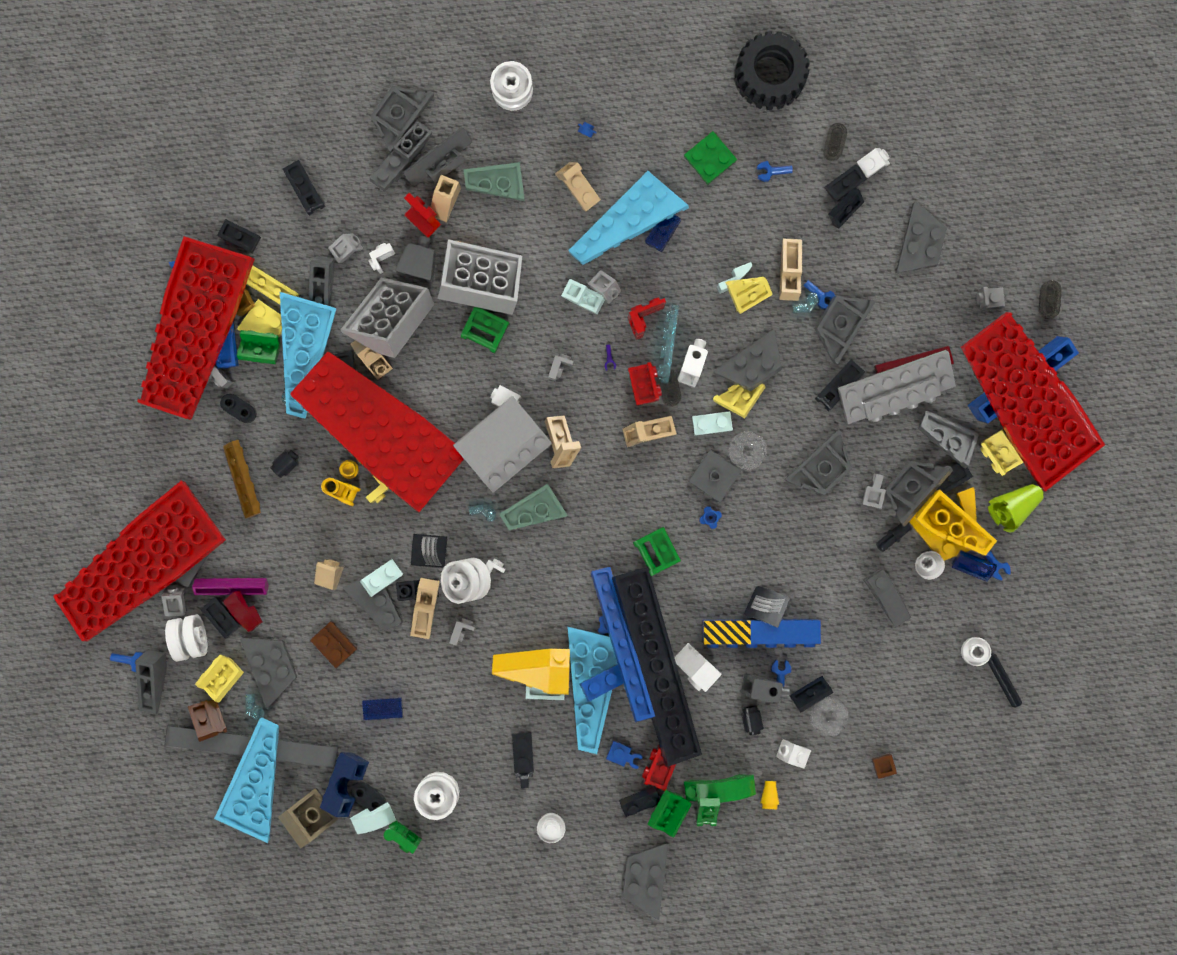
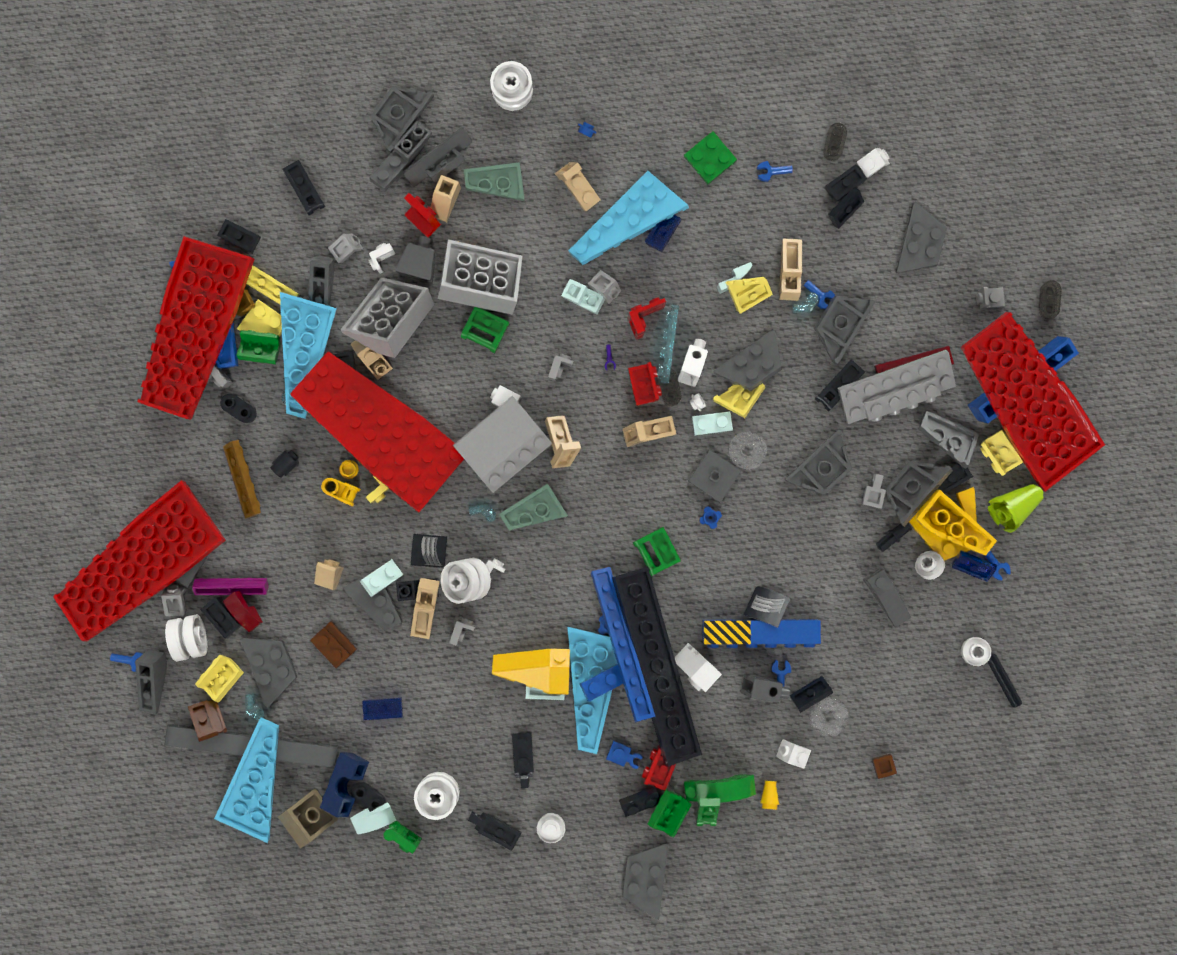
(495, 829): none -> black hinge
(697, 402): none -> white plate
(752, 720): black brick -> none
(778, 47): black tyre -> none

